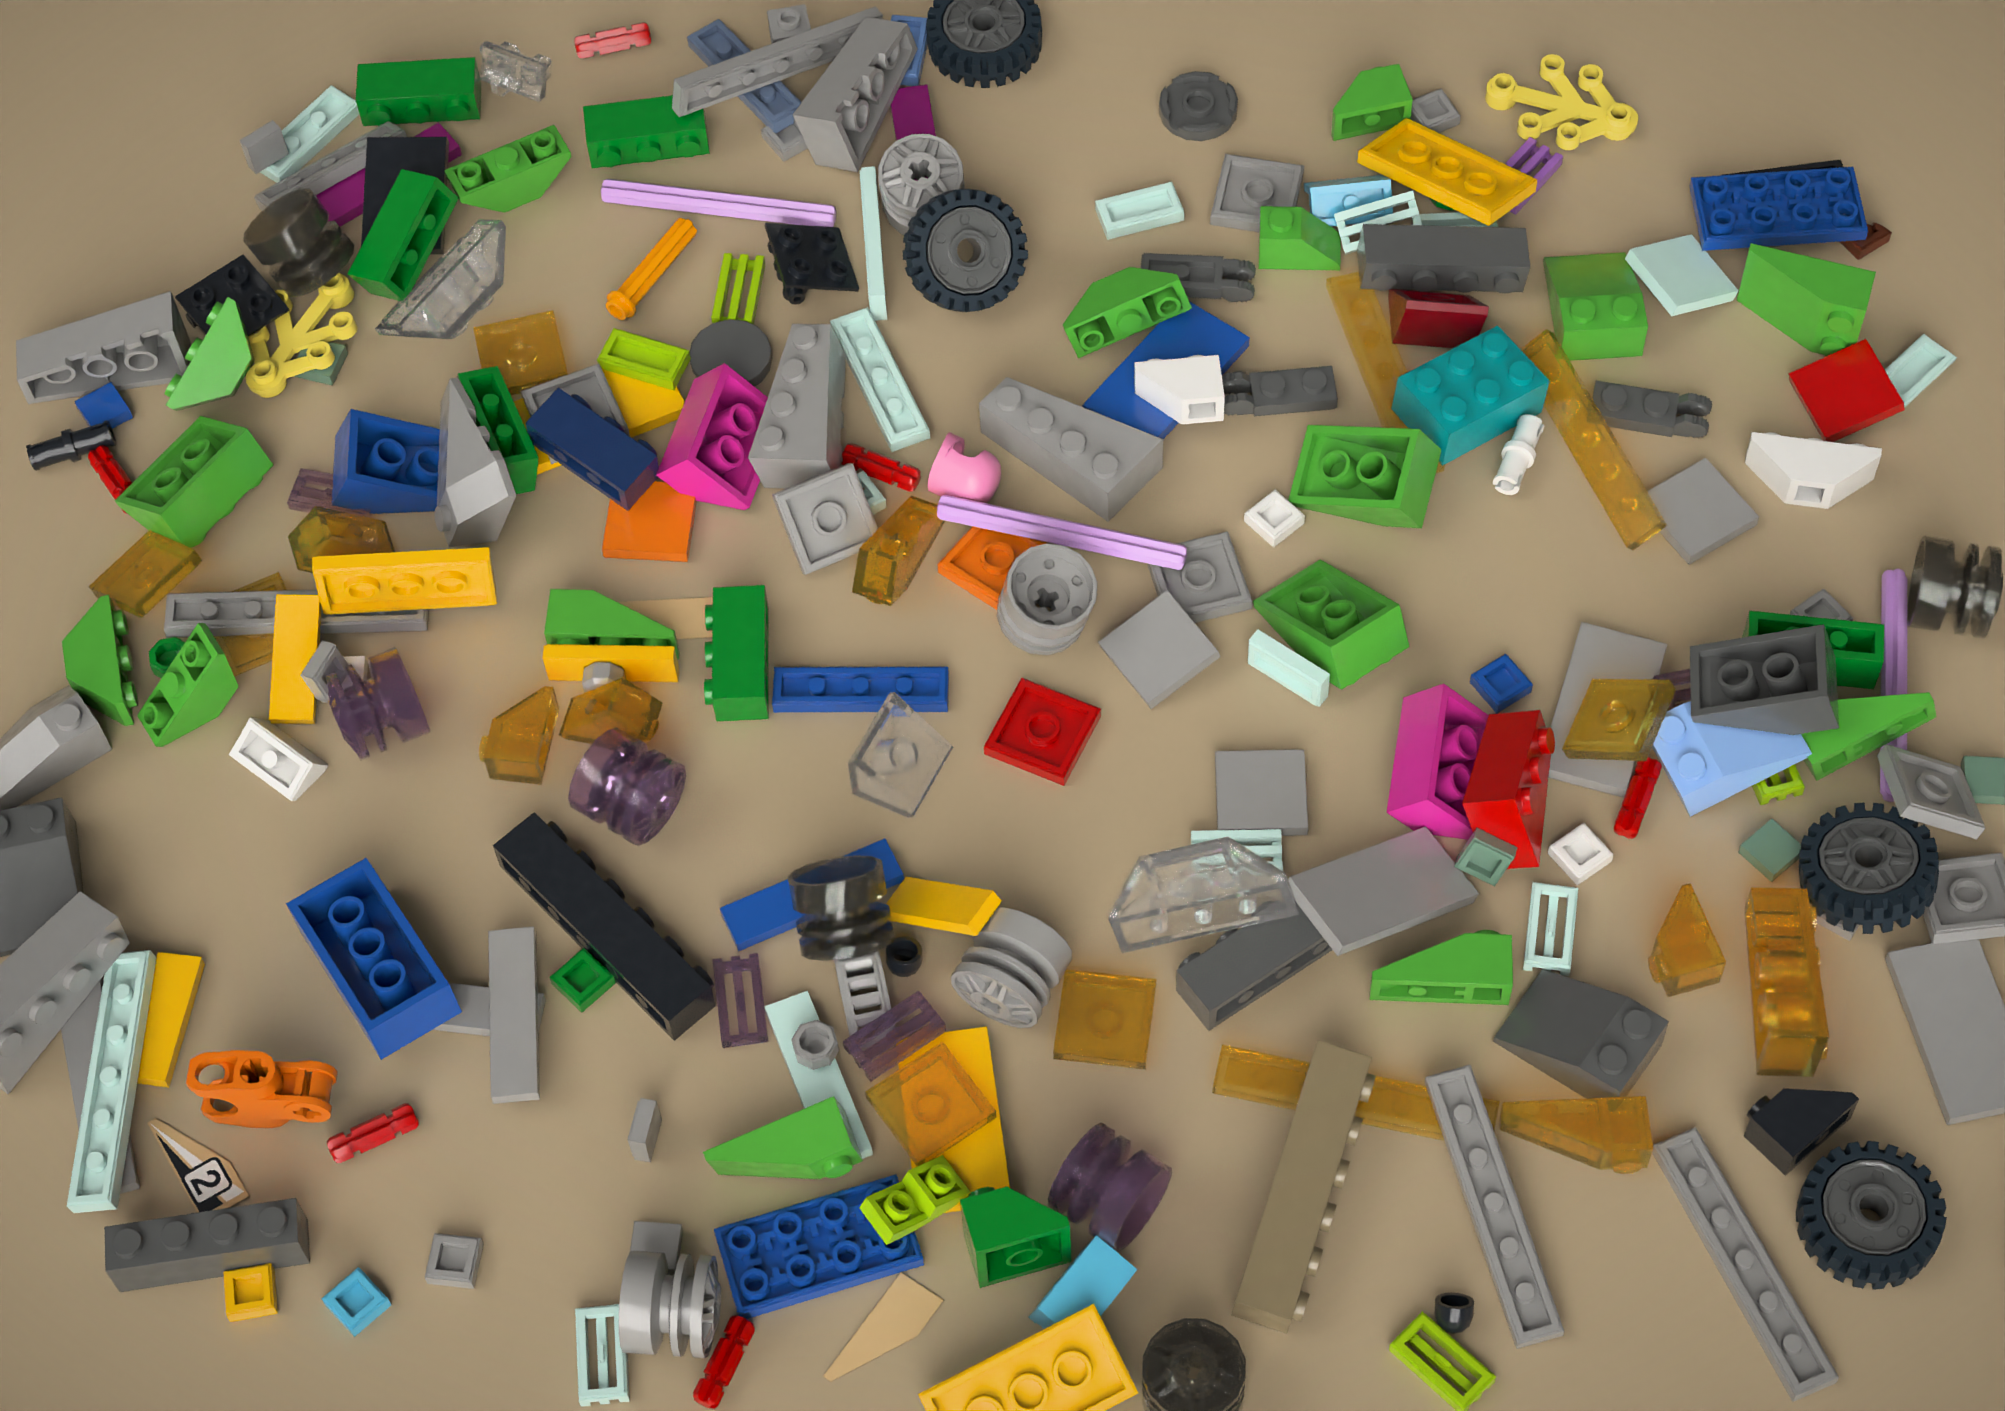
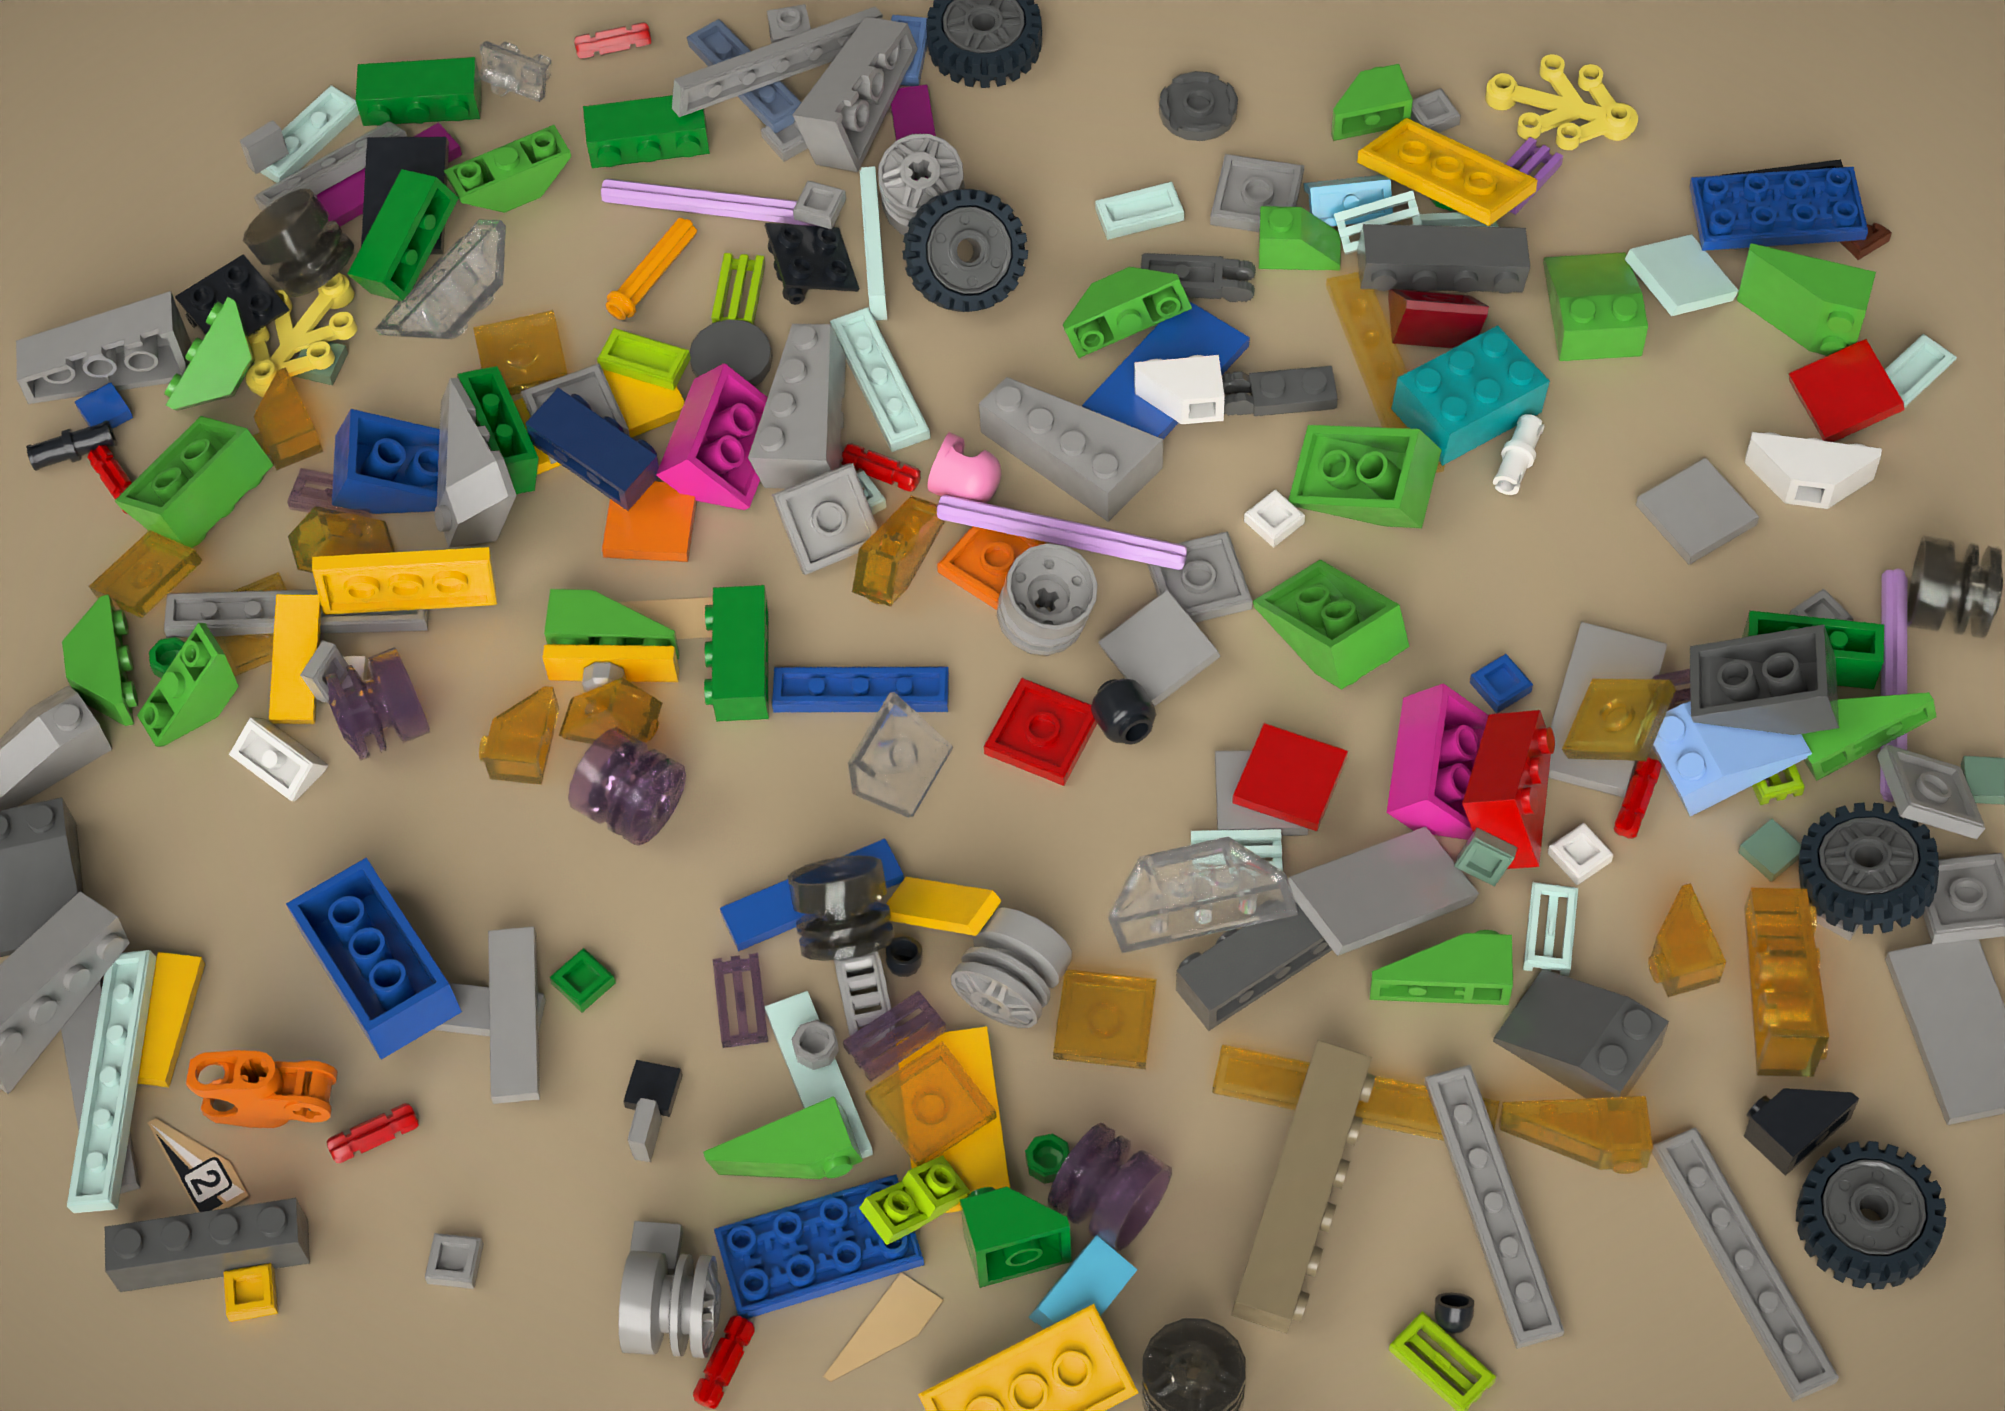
(284, 424): none -> clear yellow slope
(356, 1301): medium azure tile -> none
(604, 1393): light aqua tile -> none
(605, 925): black brick -> none
(653, 1083): none -> black tile
(819, 204): none -> light grey tile
(1046, 1156): none -> green tile
(1123, 711): none -> black head
(1288, 668): light aqua tile -> none
(1290, 777): none -> red tile
(1594, 444): clear yellow tile -> none
(1652, 410): dark grey hinge -> none

